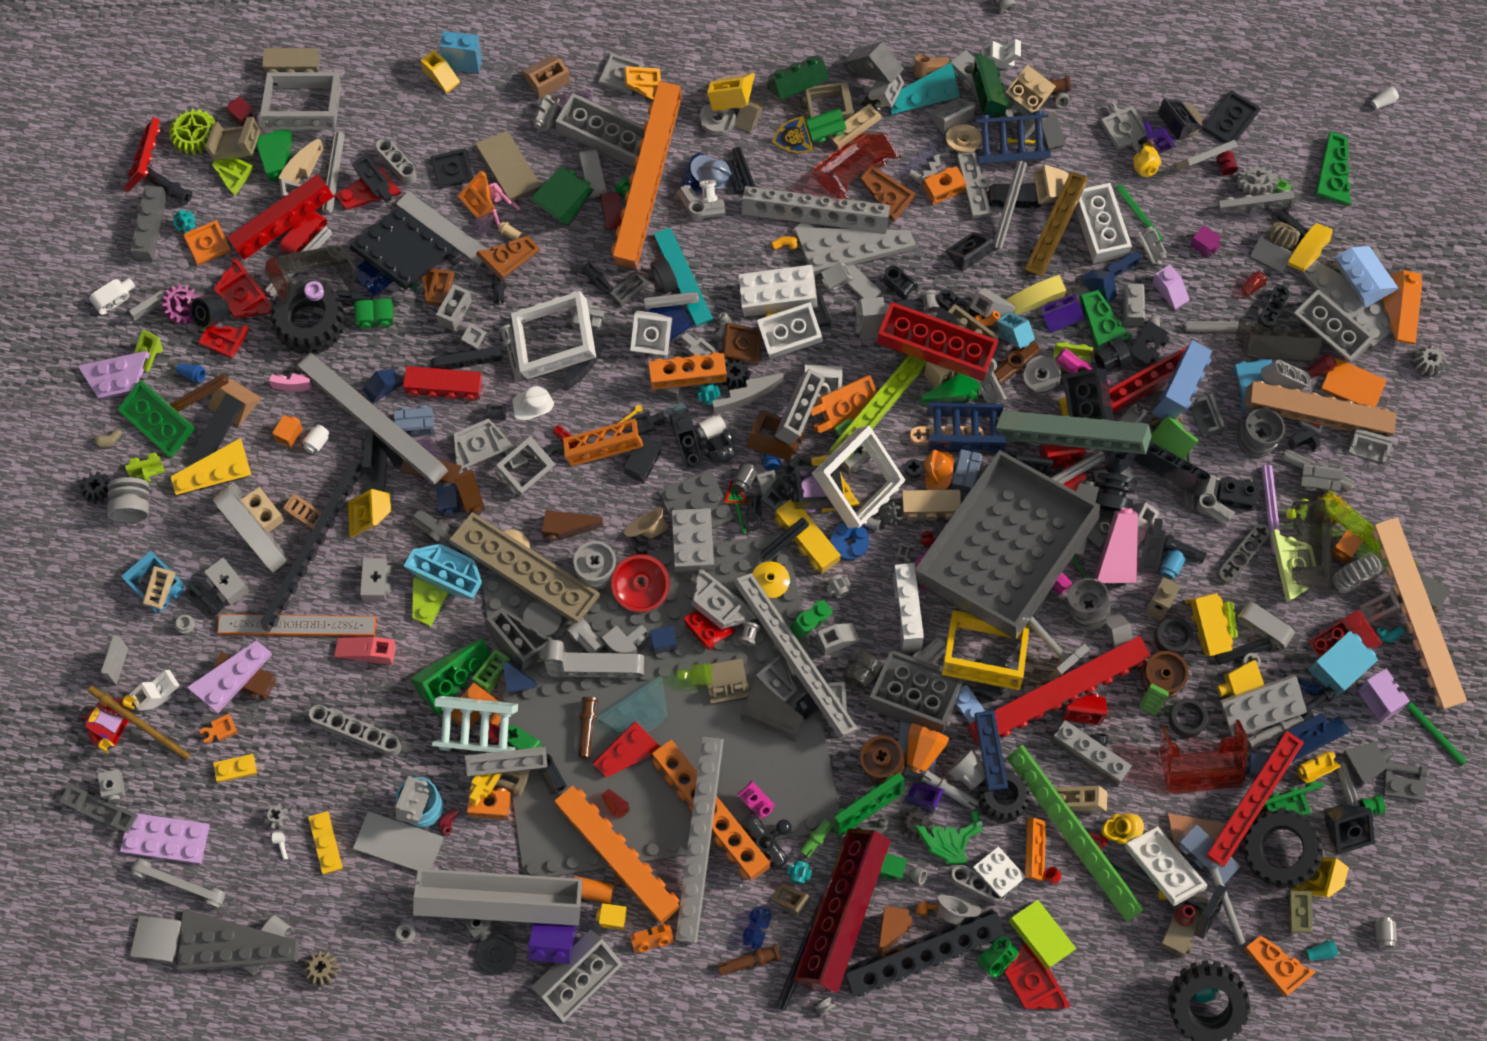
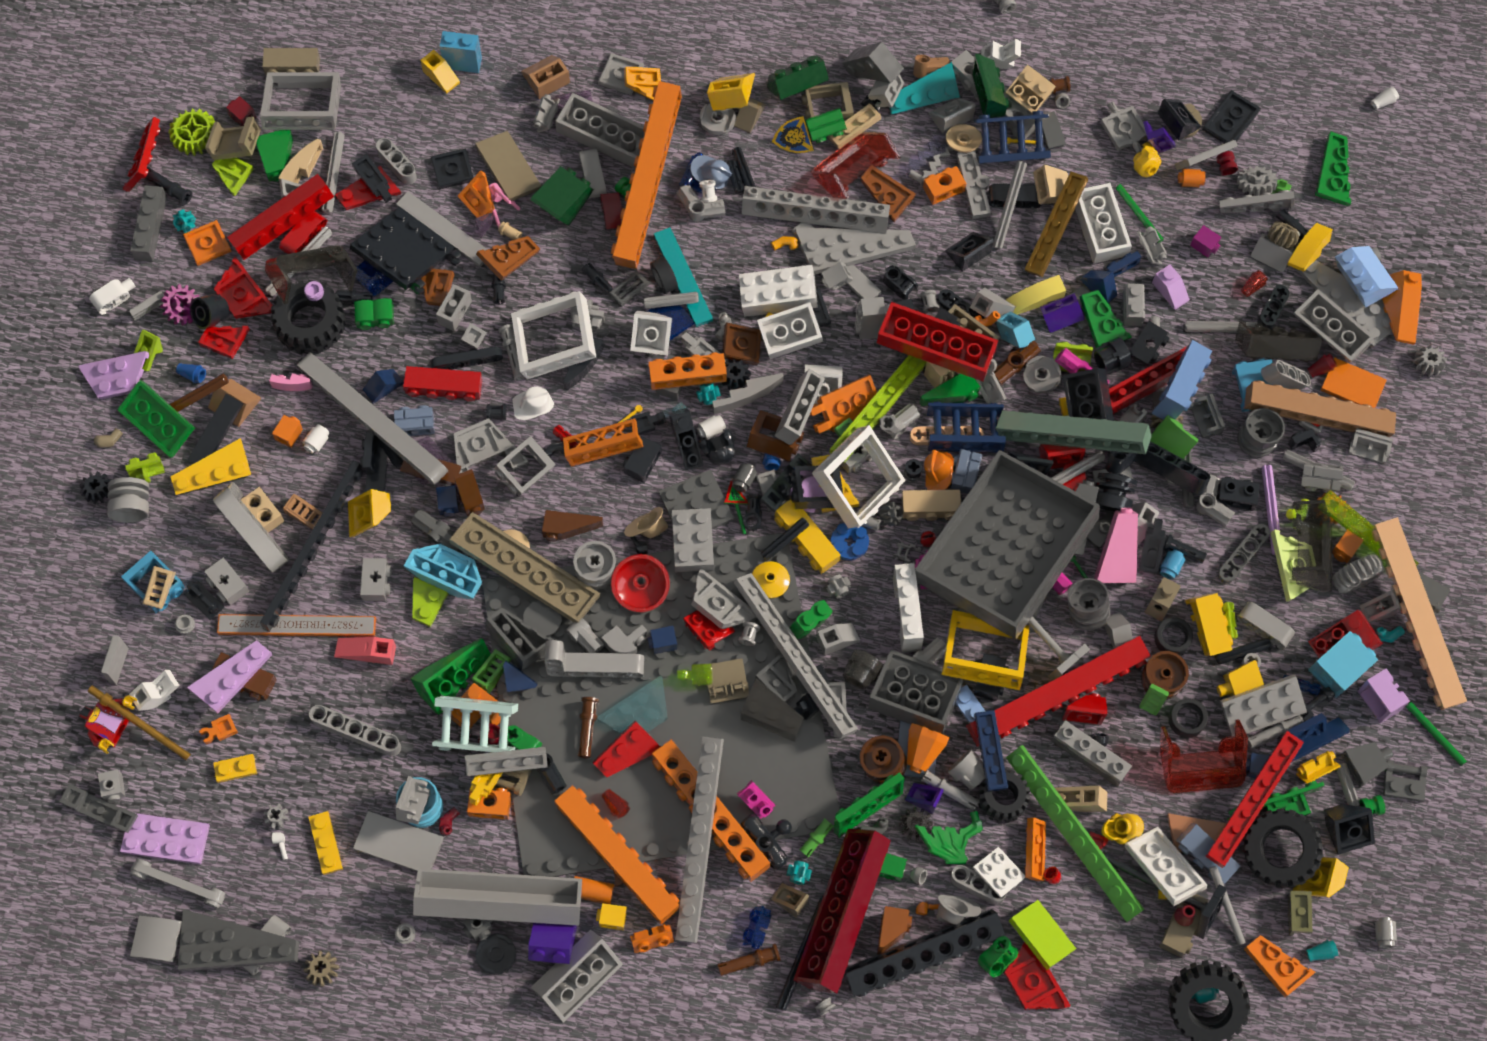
(898, 423): none -> light grey piece
(1191, 178): none -> orange brick

